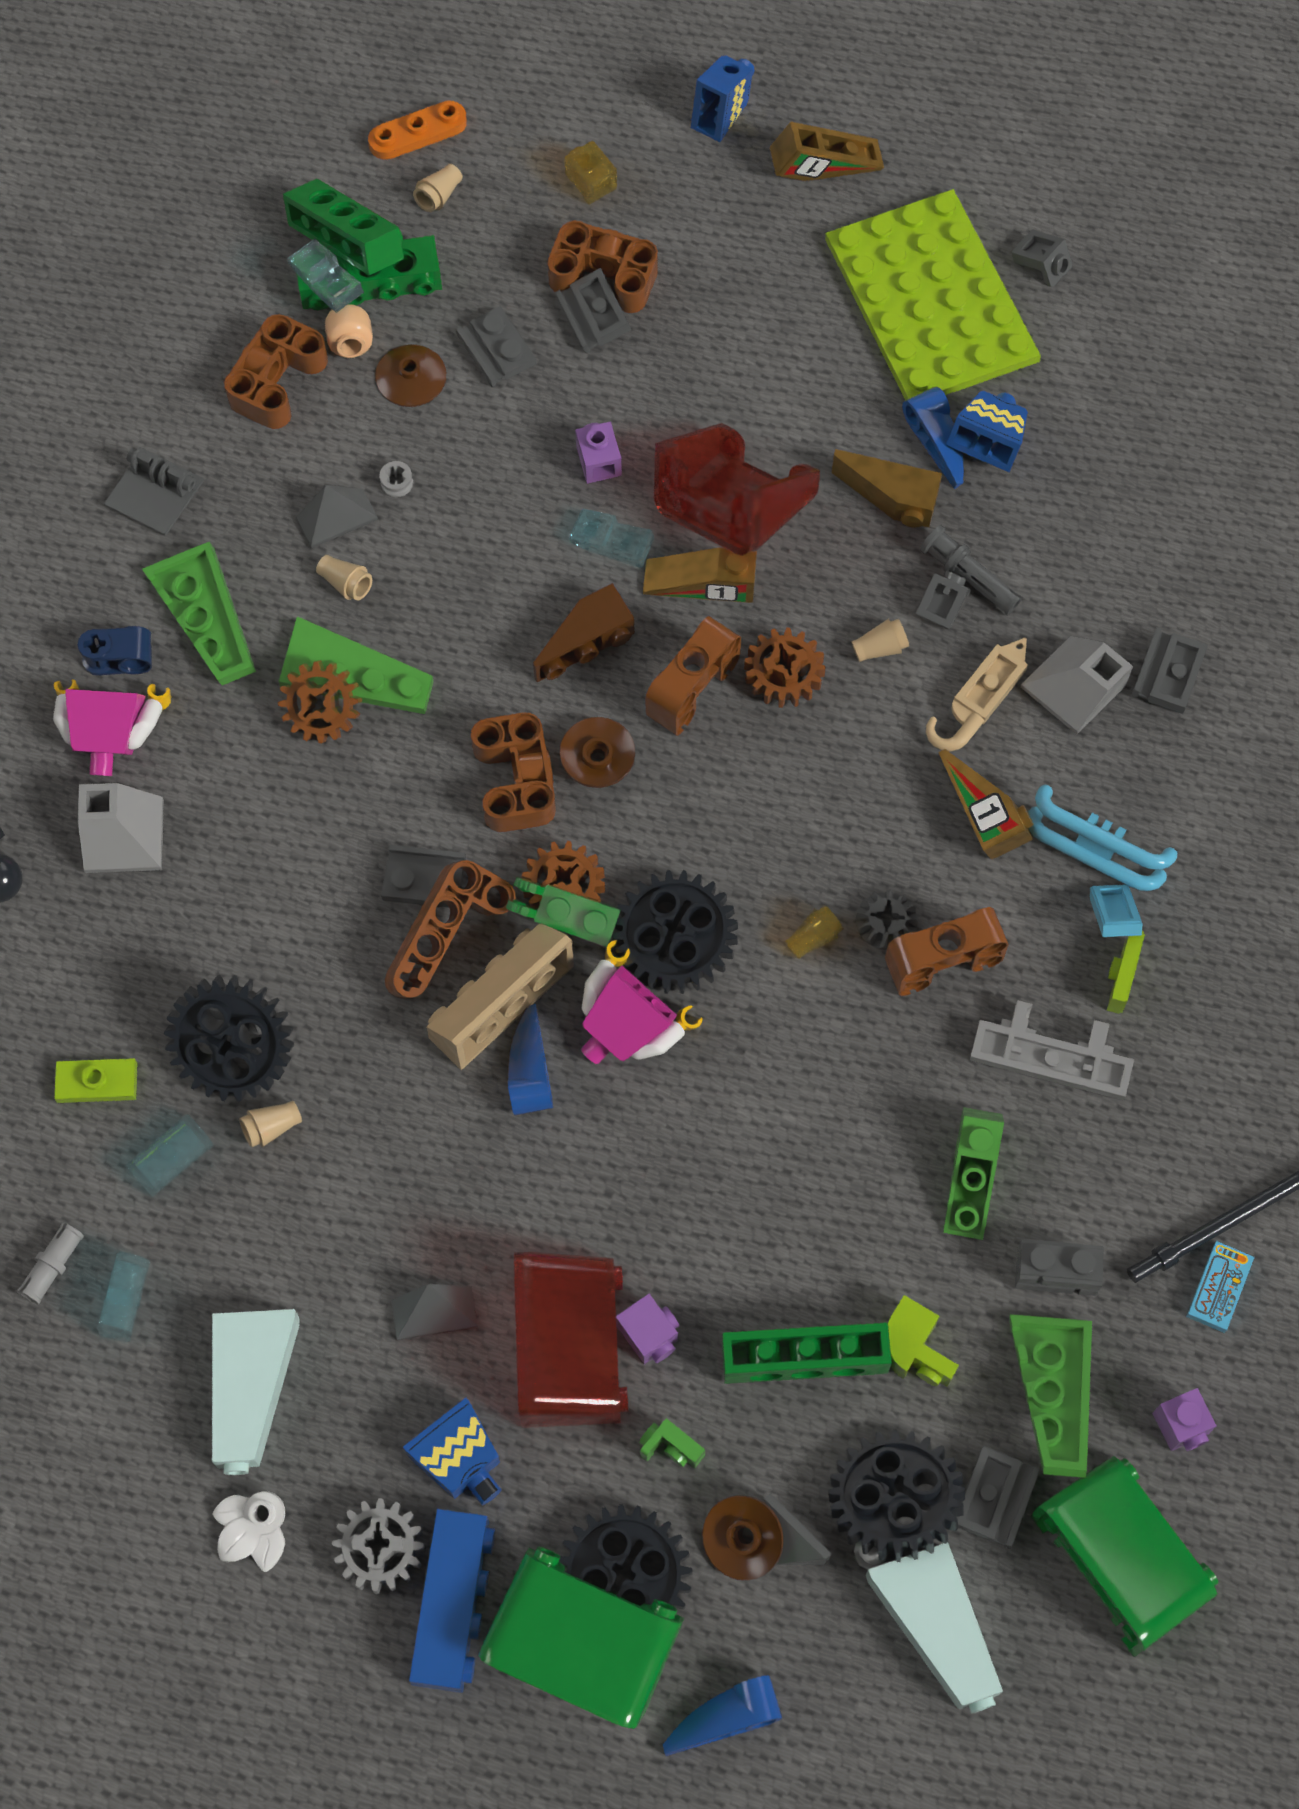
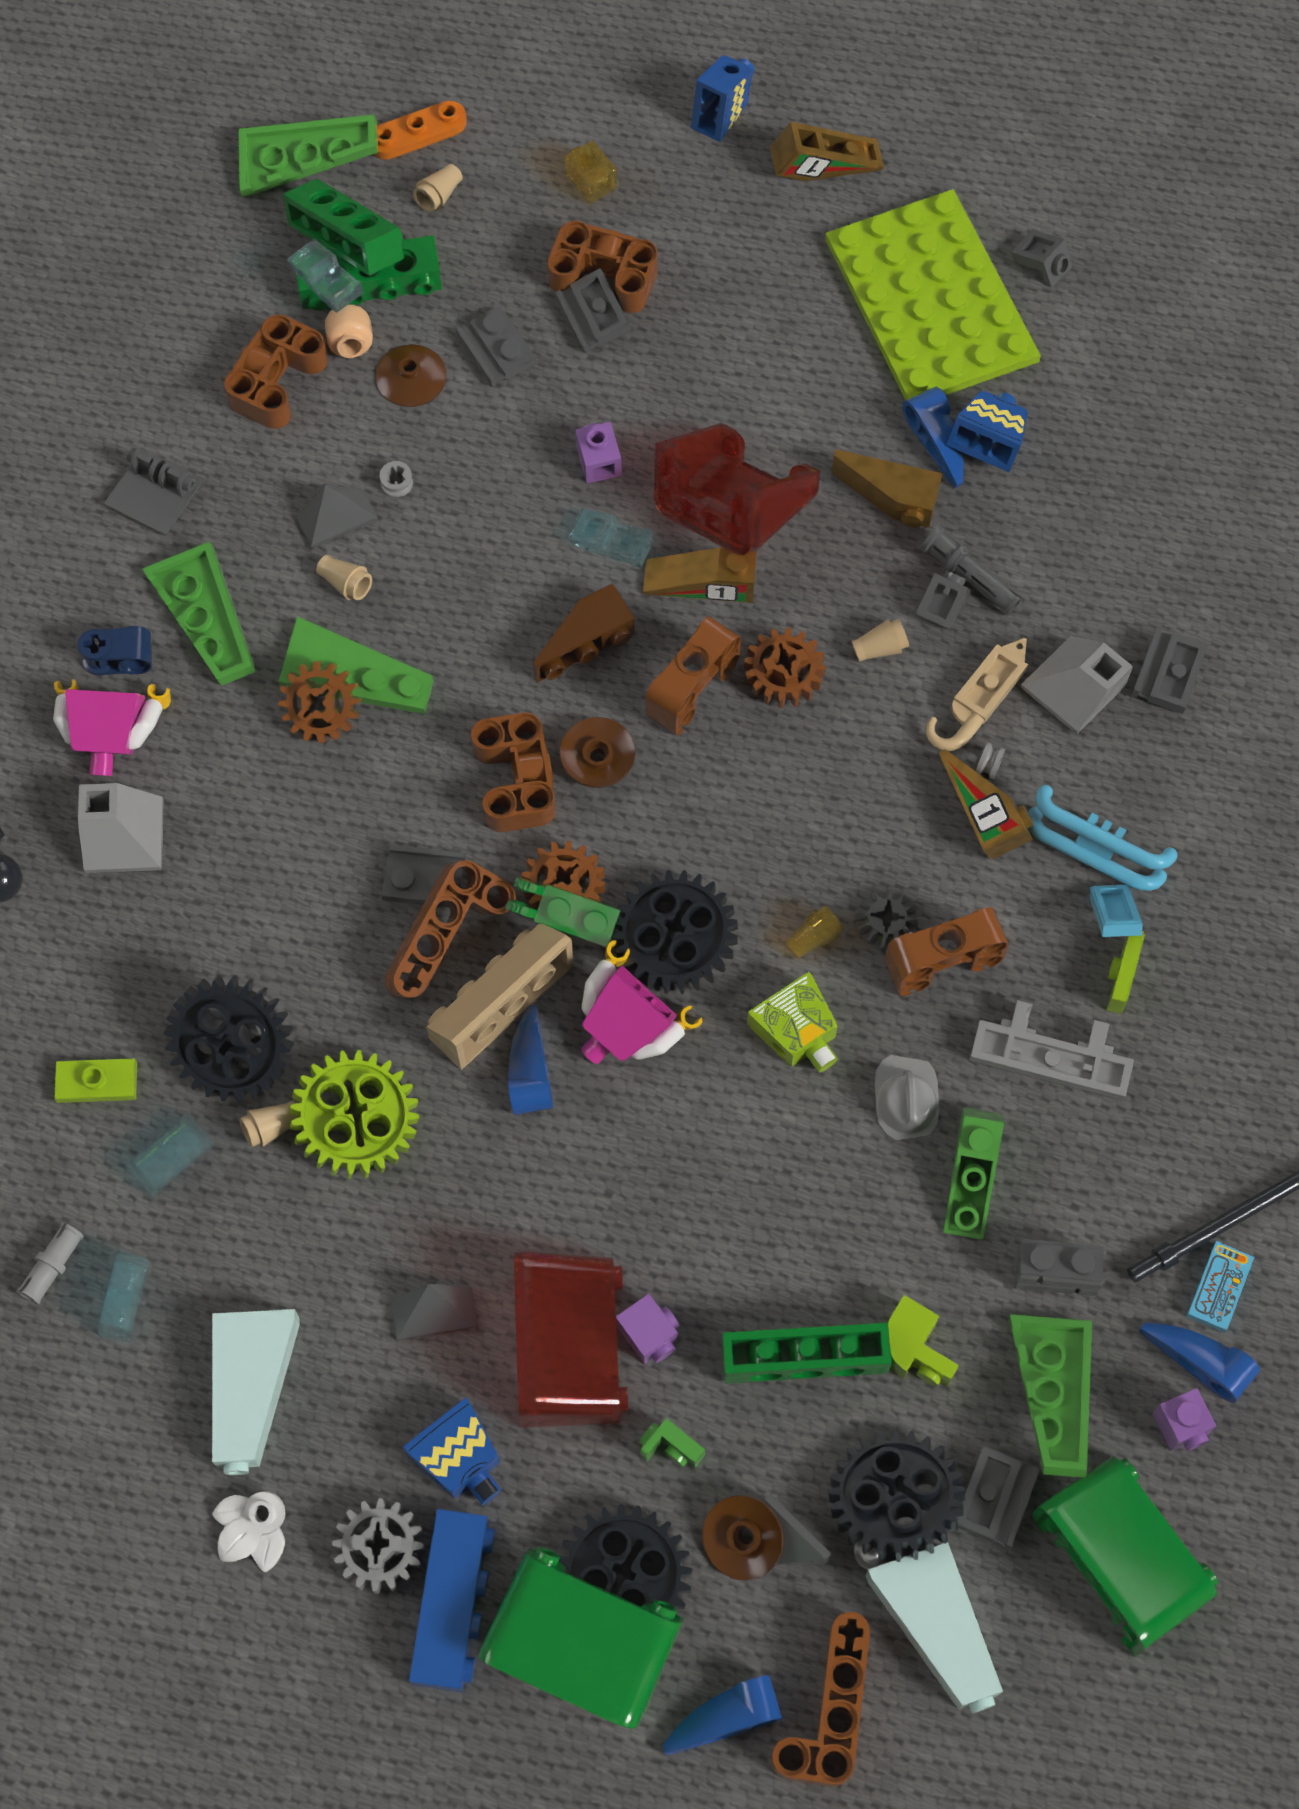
(296, 150): none -> bright green wing
(318, 1118): none -> lime gear
(797, 1024): none -> lime torso
(832, 1699): none -> dark orange beam
(906, 1097): none -> light grey piece
(990, 760): none -> light grey bush
(1216, 1366): none -> blue piece

